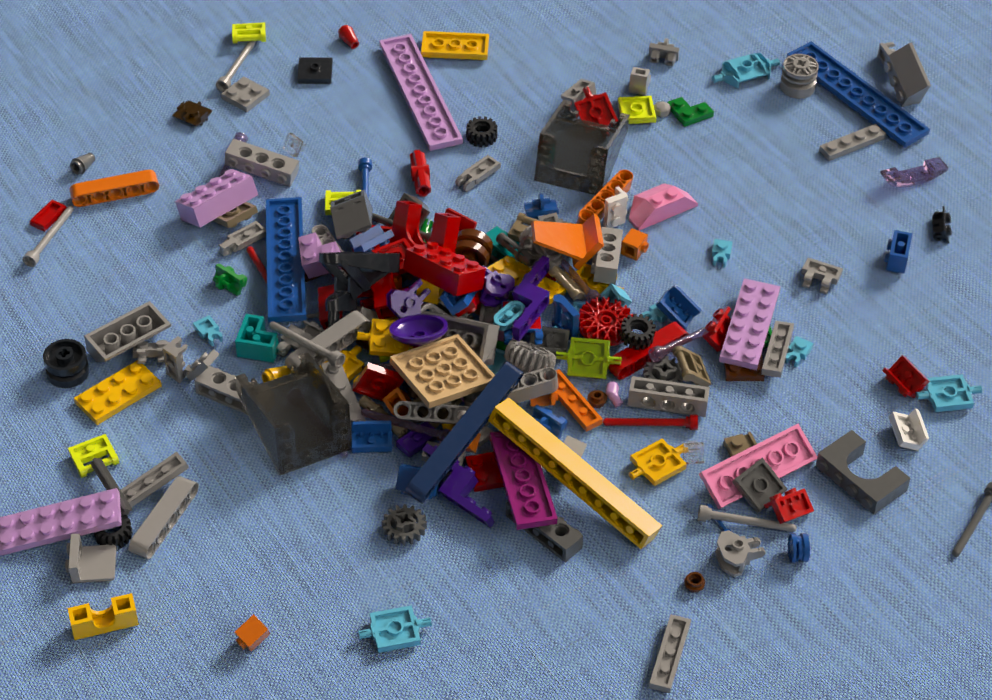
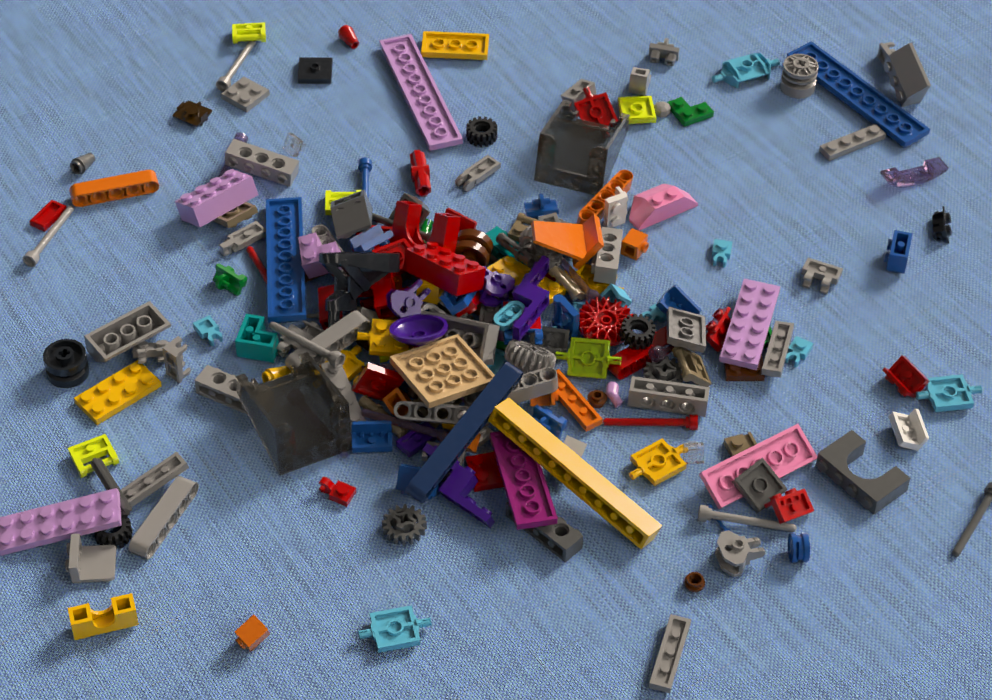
(200, 365): light grey hinge -> none
(339, 492): none -> red plate
(686, 330): none -> flat silver plate

